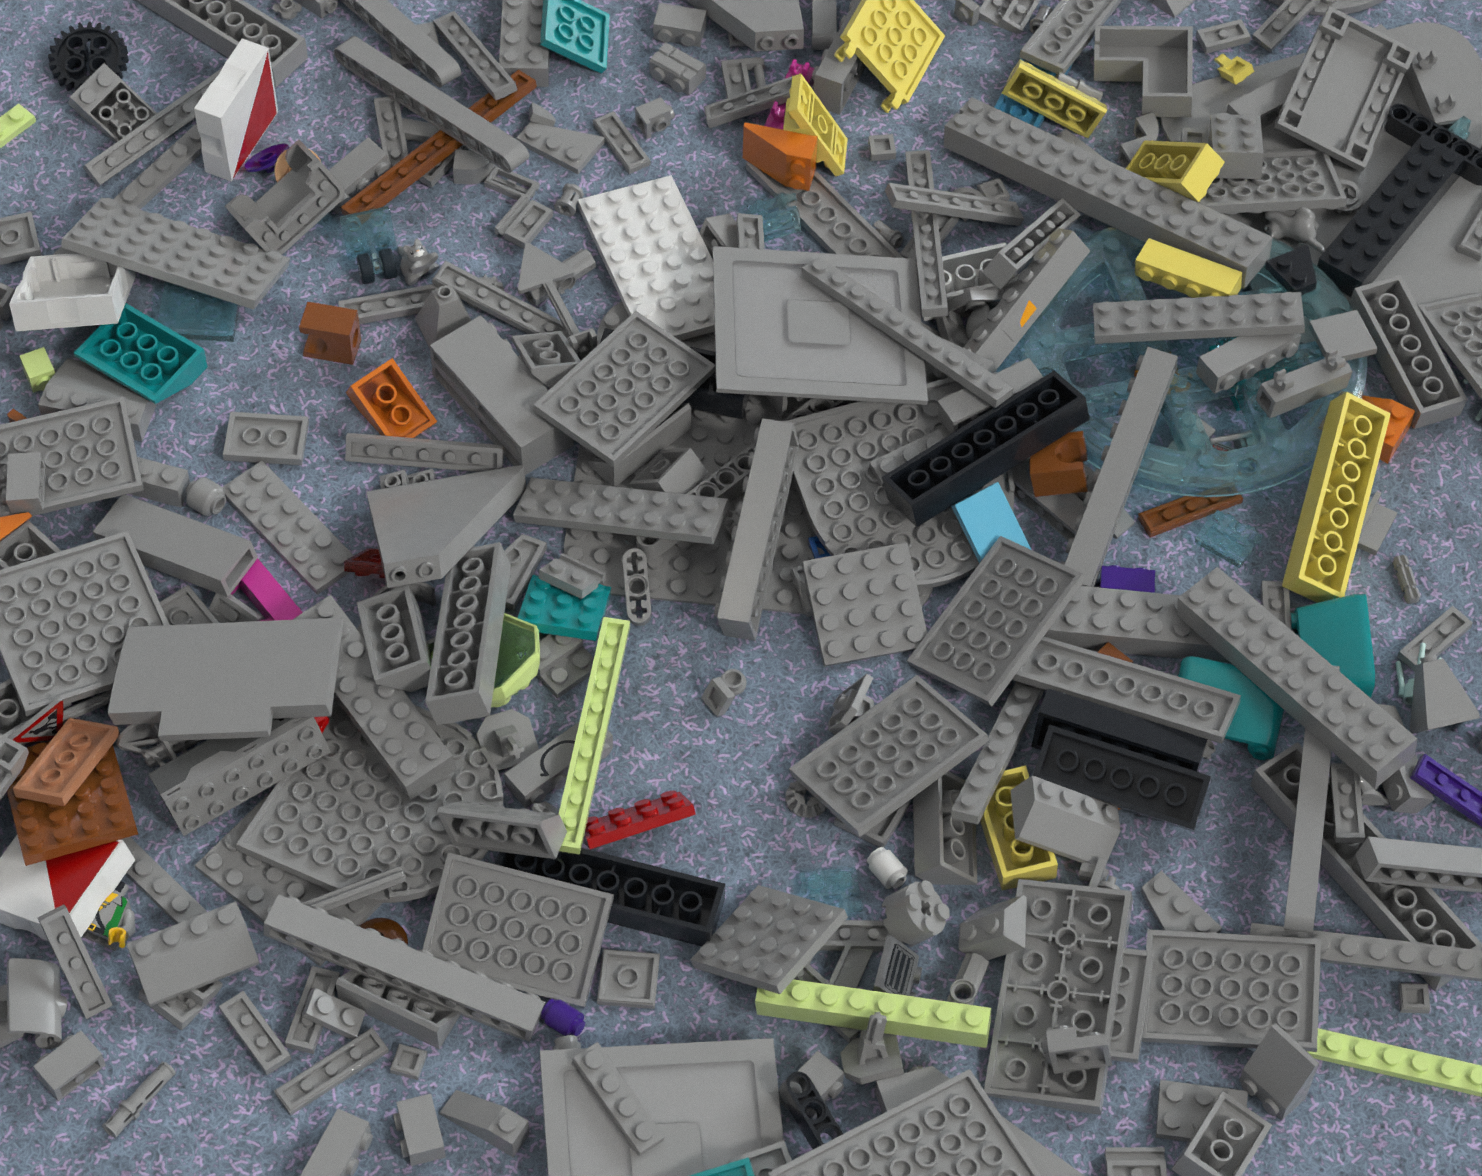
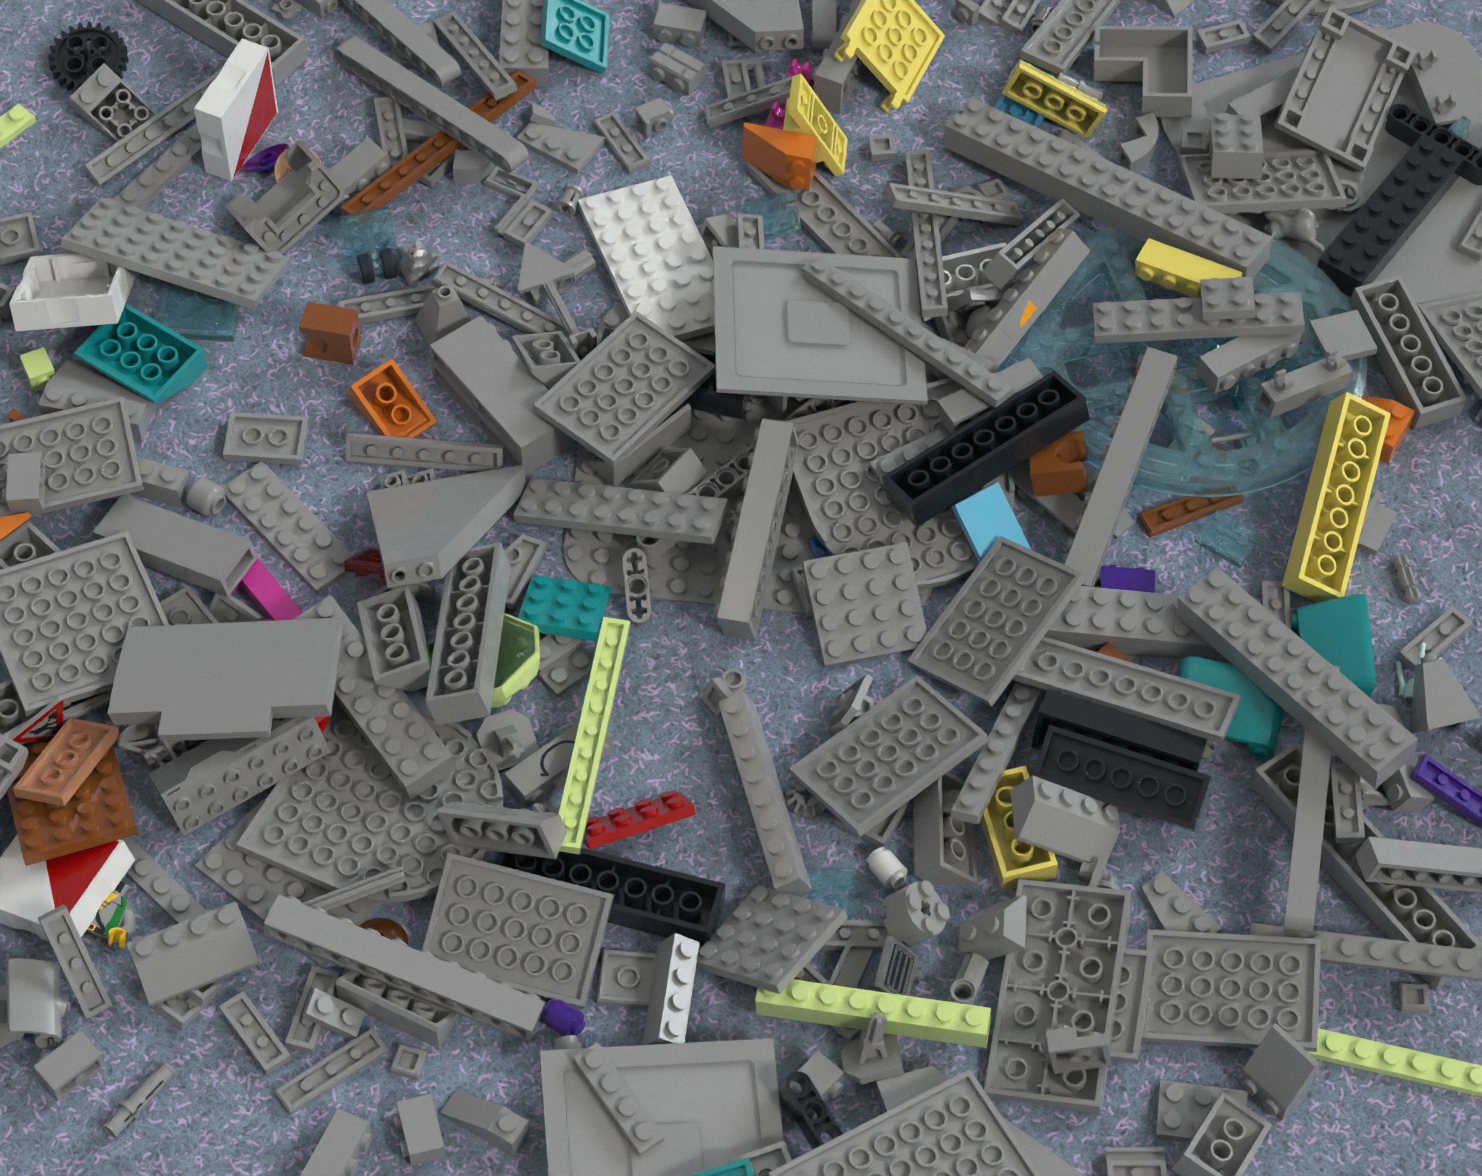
(572, 576): light grey plate -> none
(671, 991): none -> light grey brick
(765, 795): none -> light grey brick
(1178, 166): light yellow brick -> none
(1227, 298): none -> light grey plate
(1235, 69): light yellow plate -> none
(1294, 270): black wing -> none

